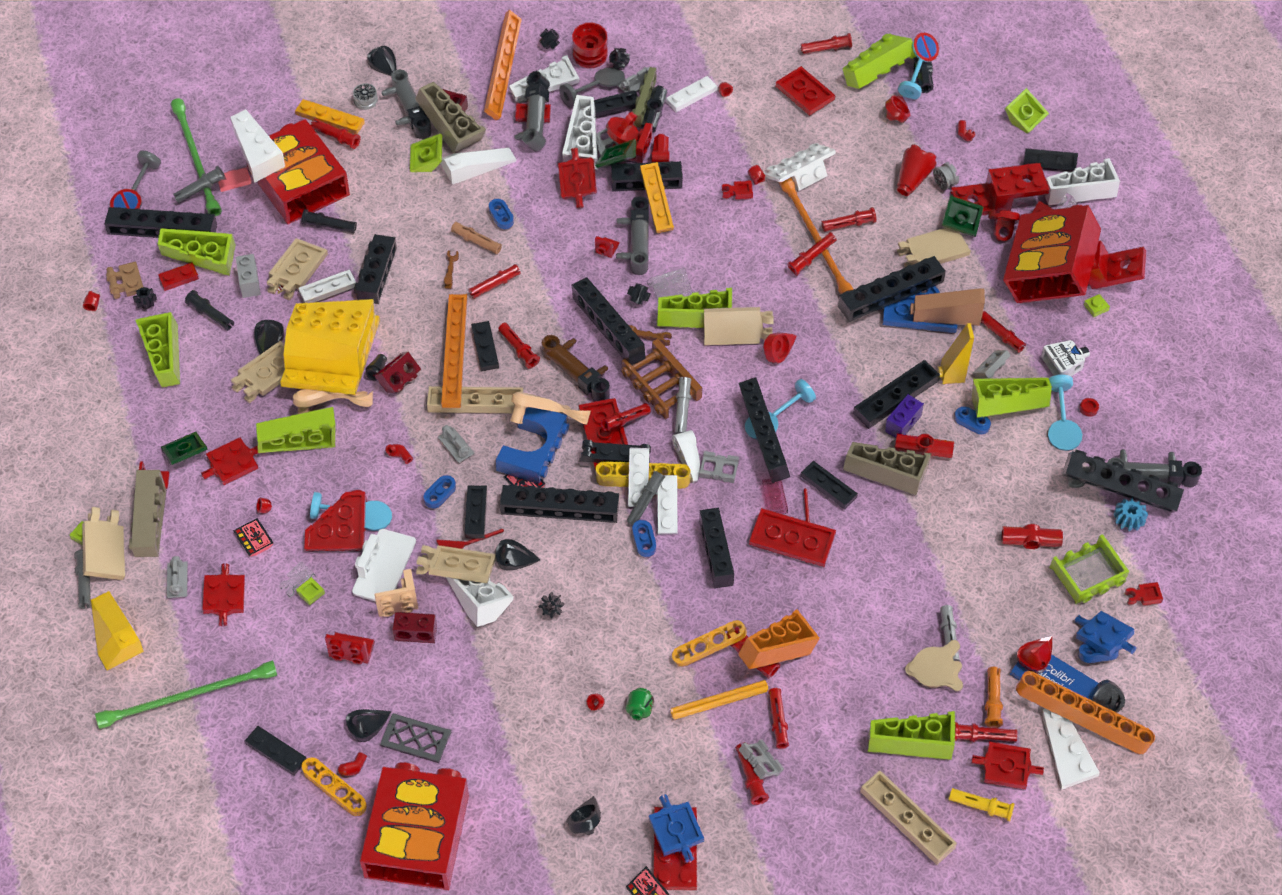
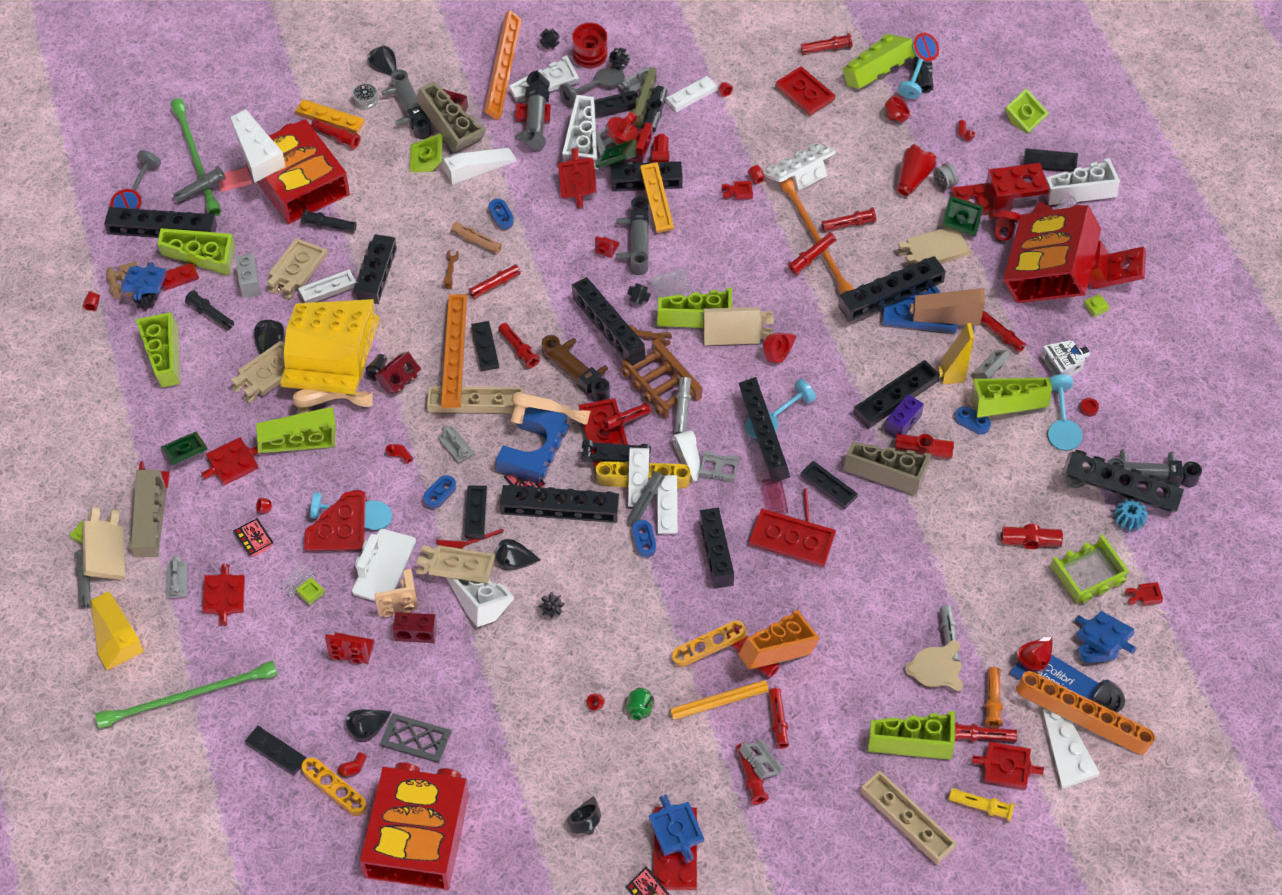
(143, 280): none -> blue plate

